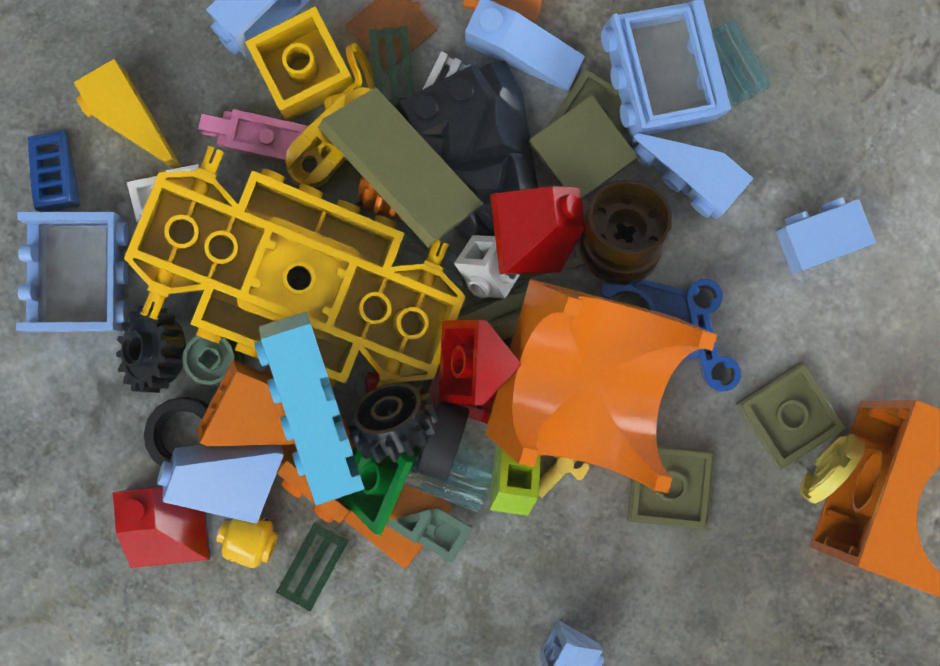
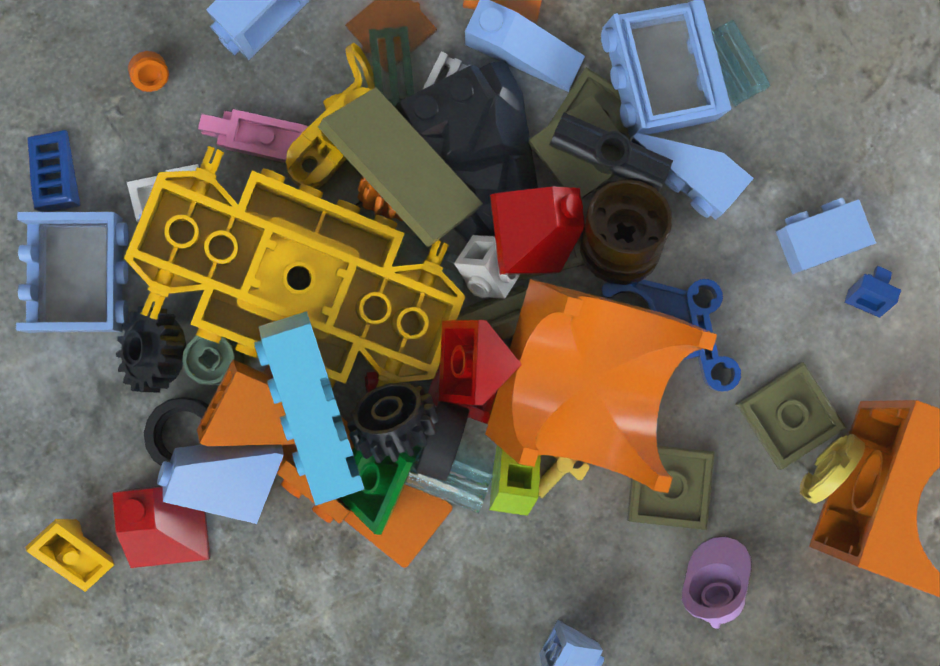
(70, 553): none -> yellow slope
(116, 103): yellow slope -> none
(148, 71): none -> orange tile
(247, 542): yellow head -> none
(300, 63): yellow brick -> none
(329, 536): clear green tile -> none
(434, 530): sand green slope -> none
(585, 143): none -> black piece
(717, 581): none -> lavender piece
(874, 293): none -> blue tile

